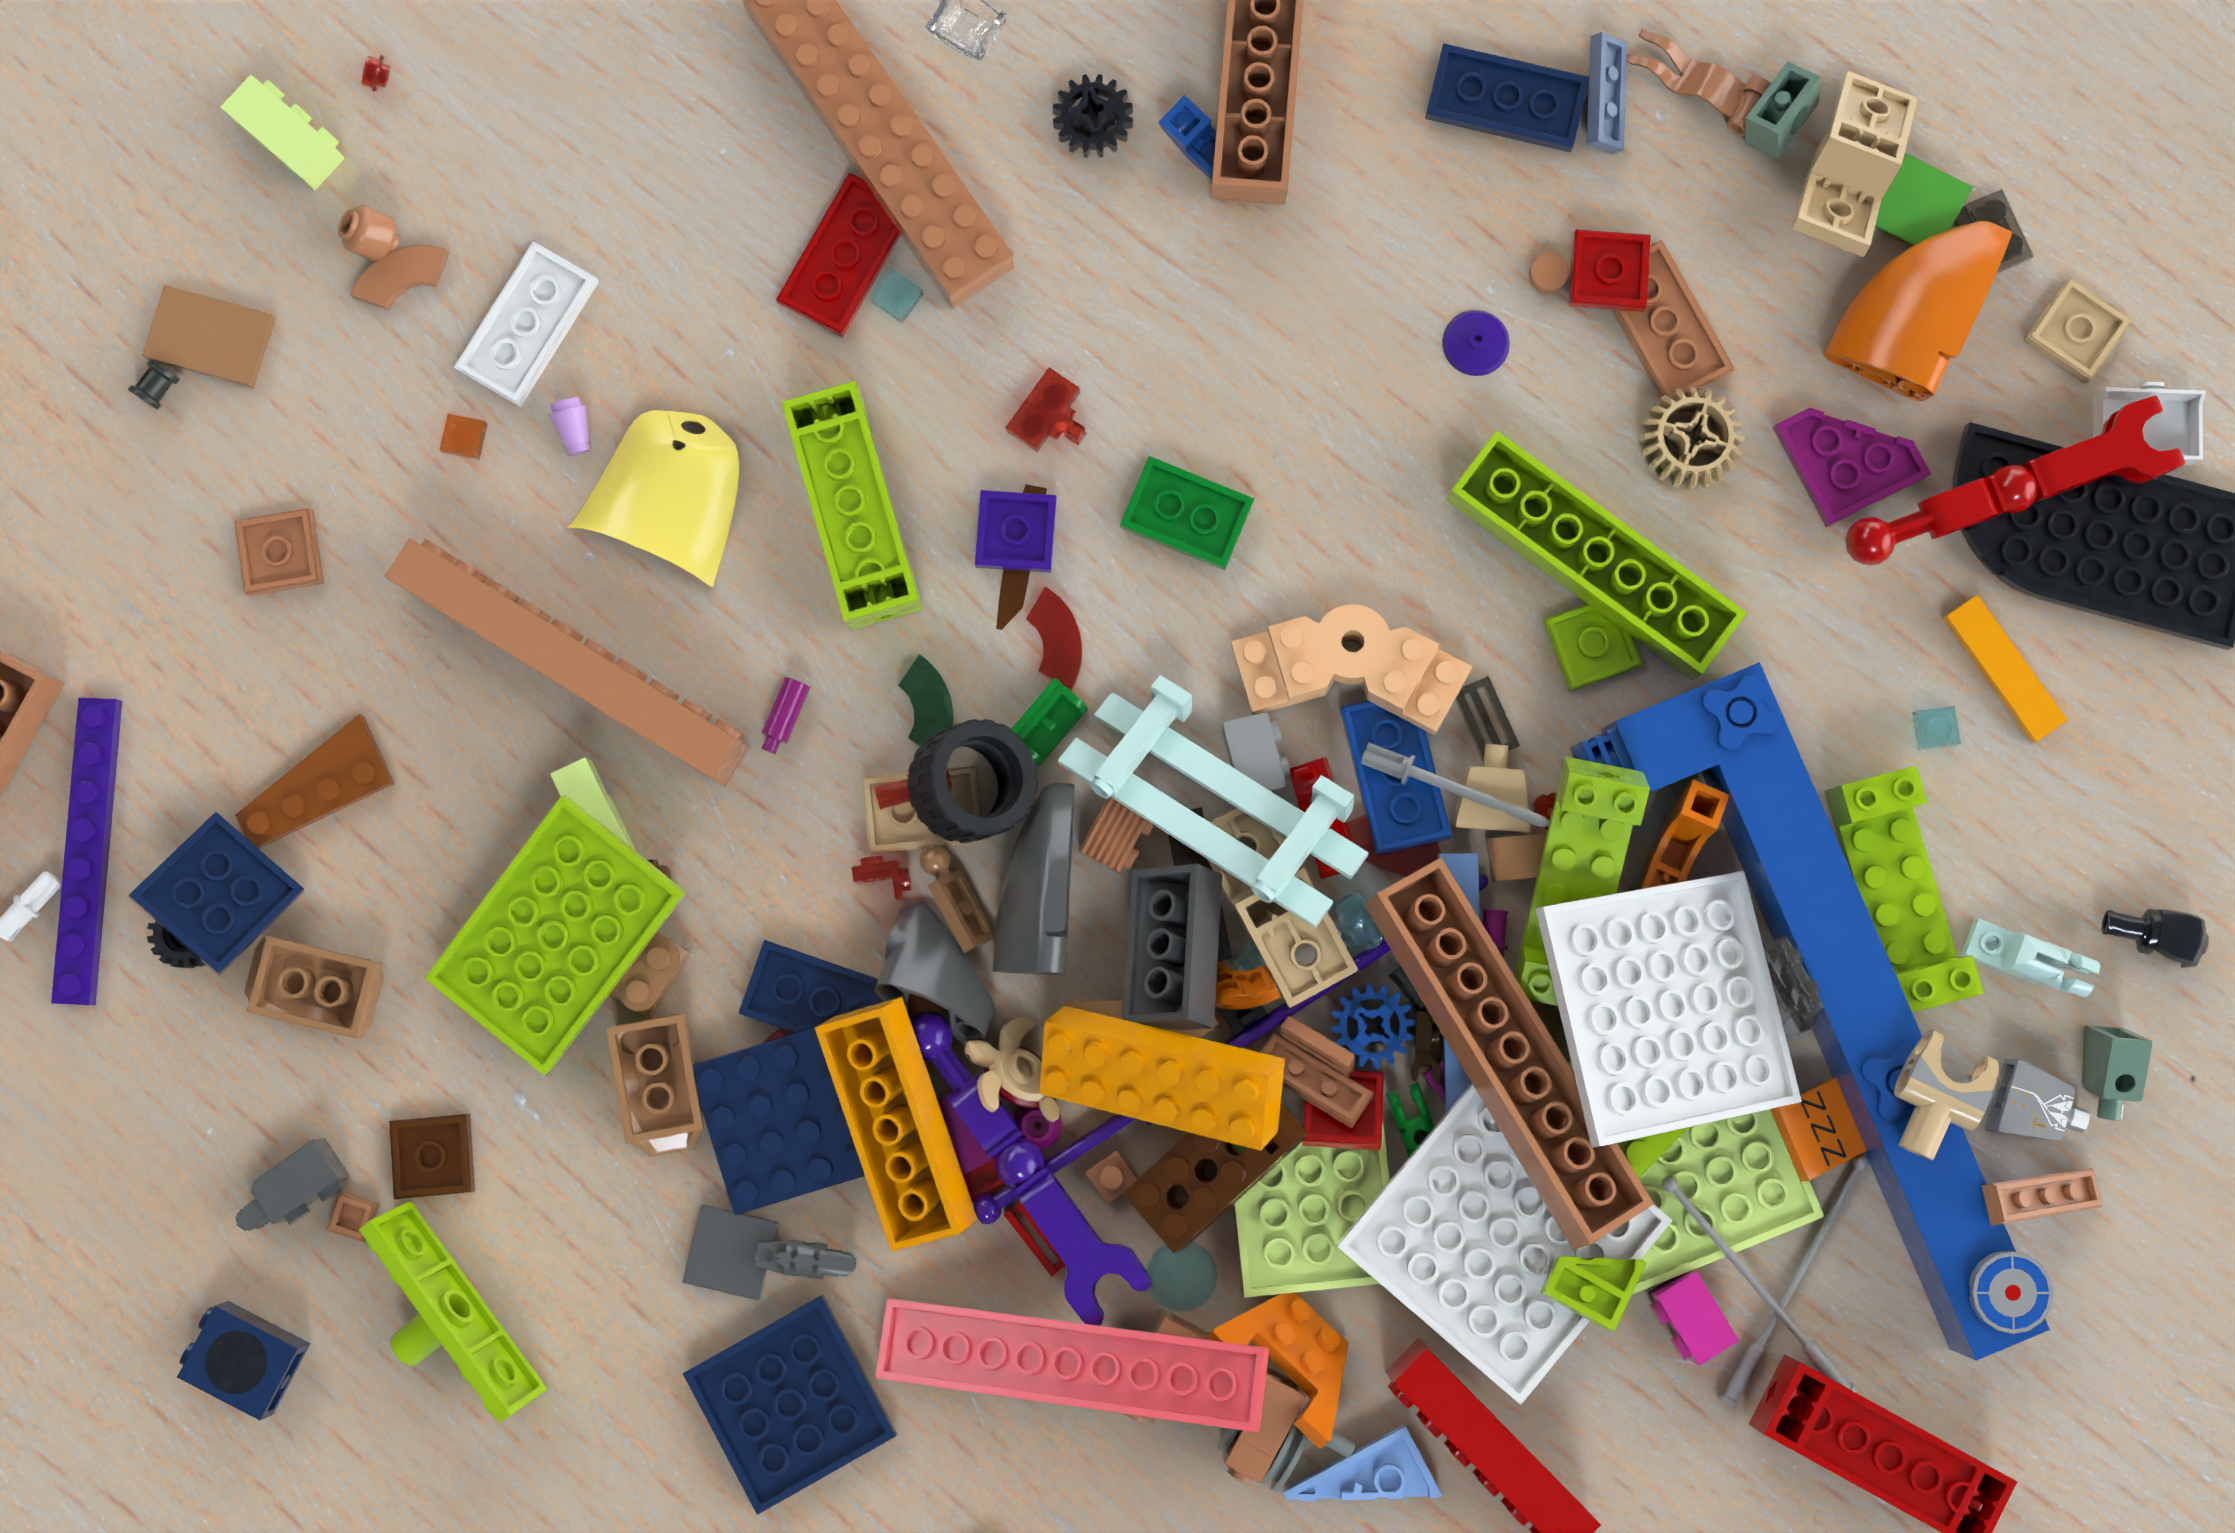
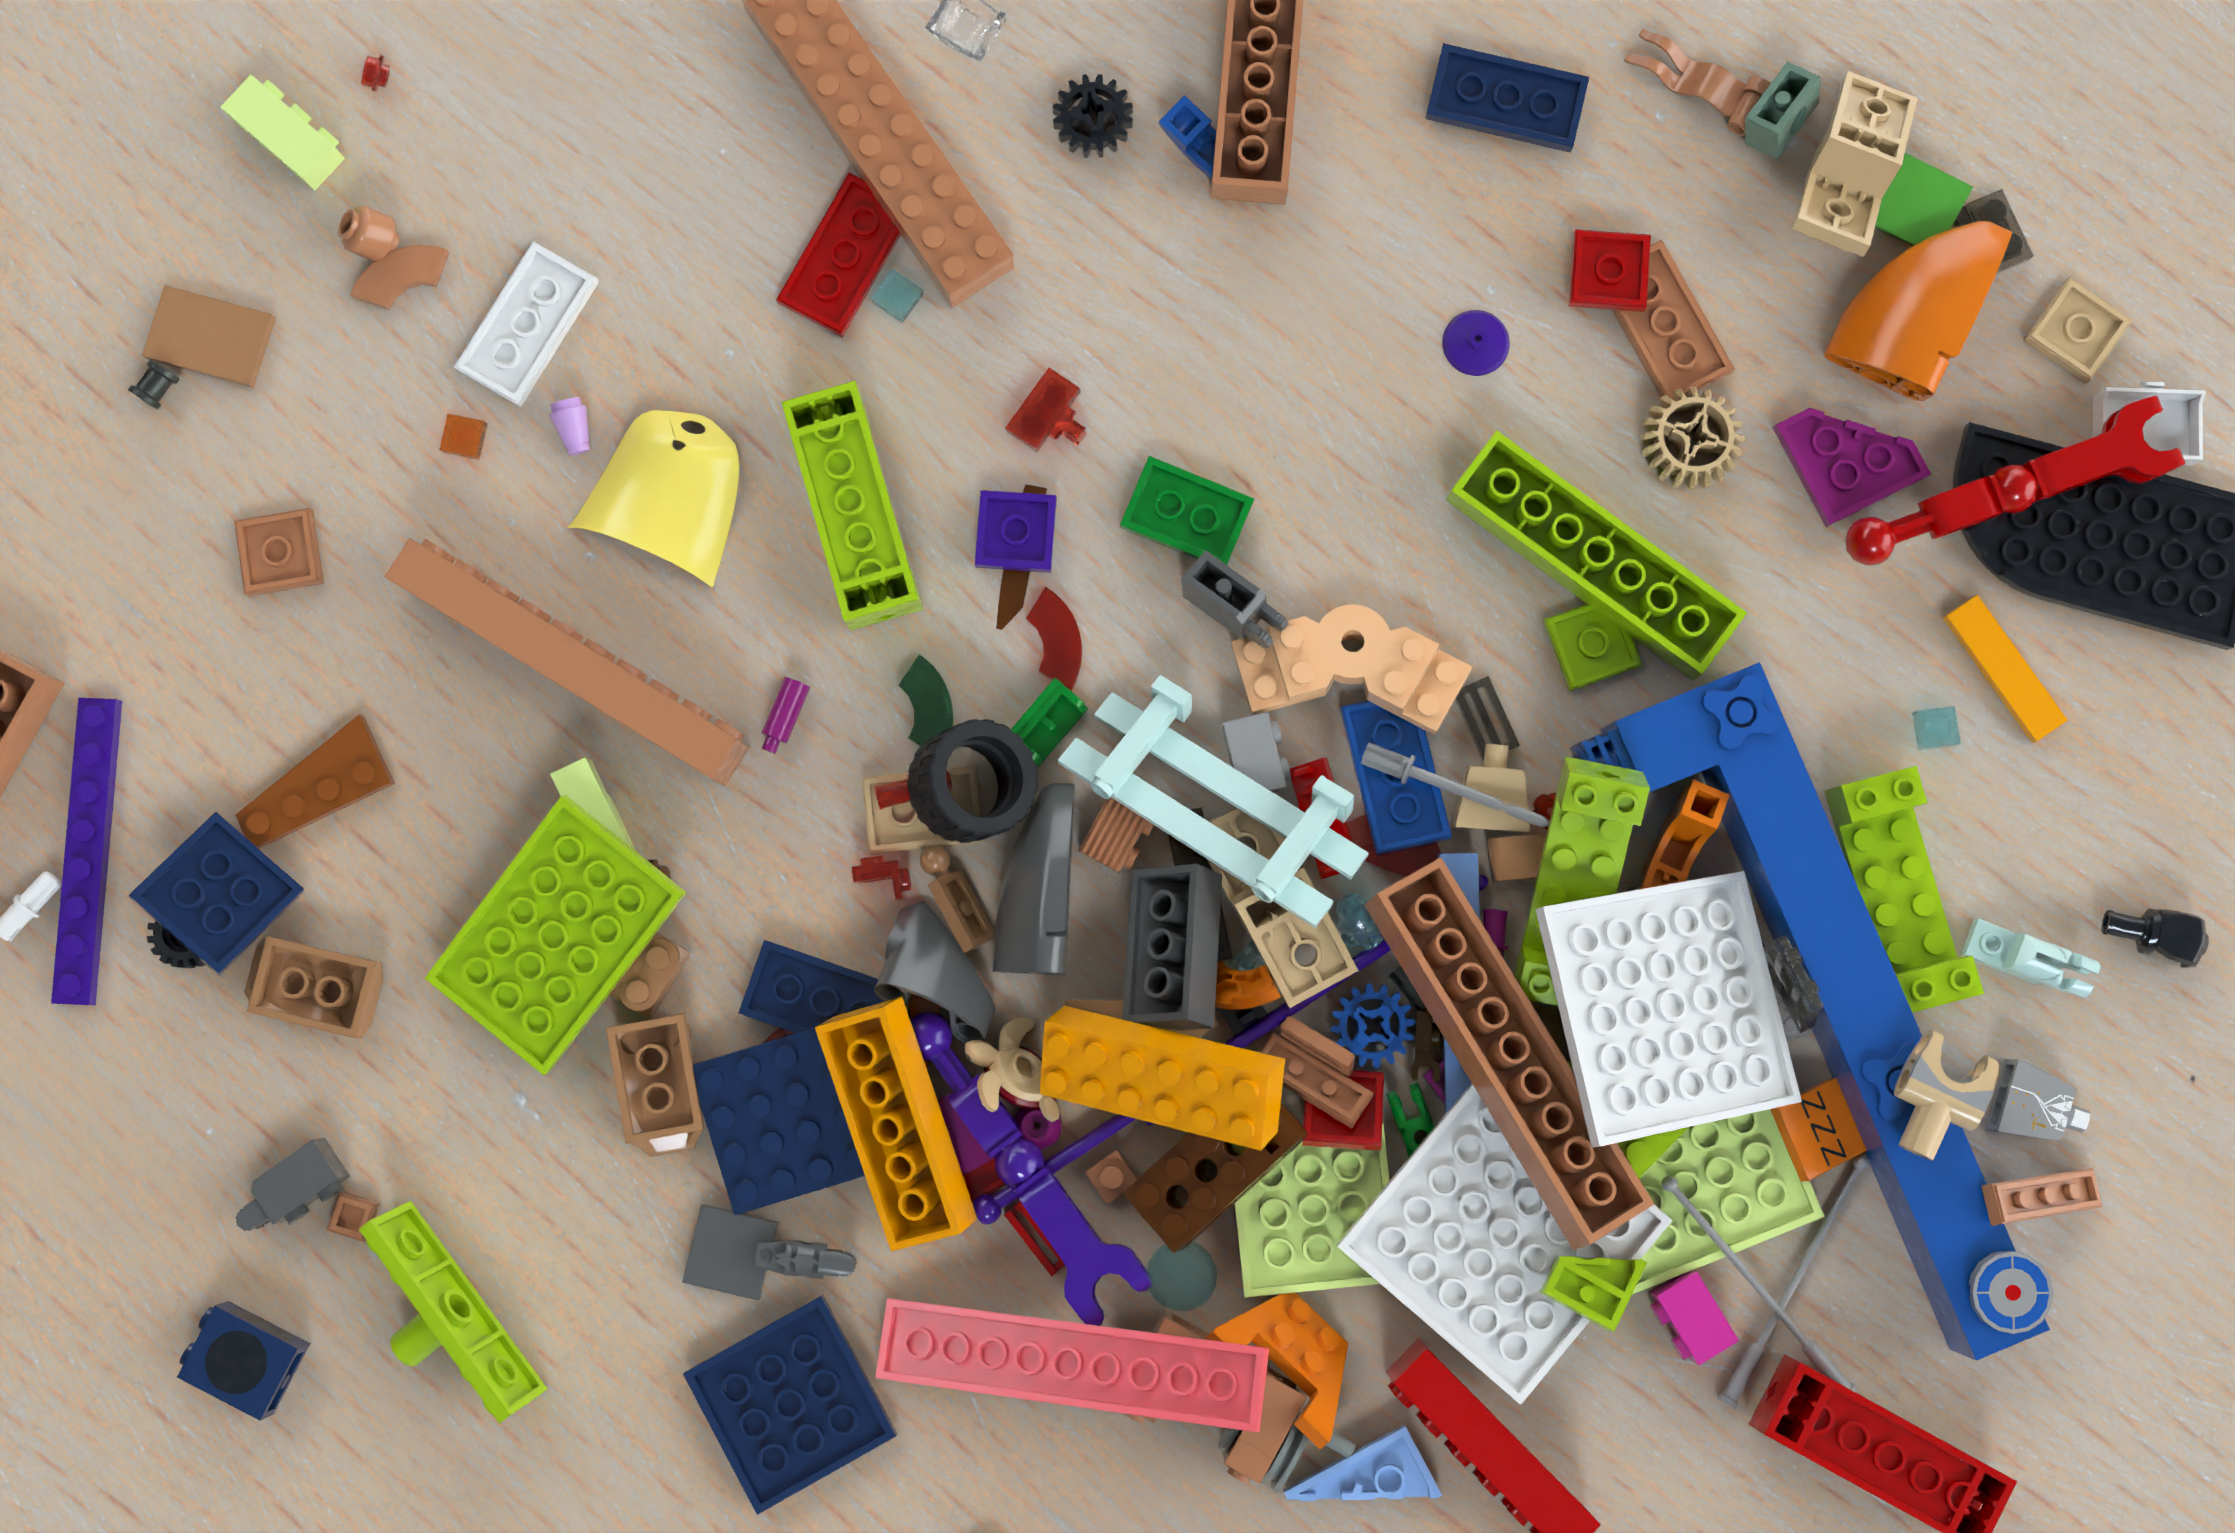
(432, 1156): reddish brown tile -> none
(1230, 599): none -> dark grey hinge
(1548, 273): nougat tile -> none
(1607, 93): sand blue plate -> none
(2114, 1067): sand green torso -> none

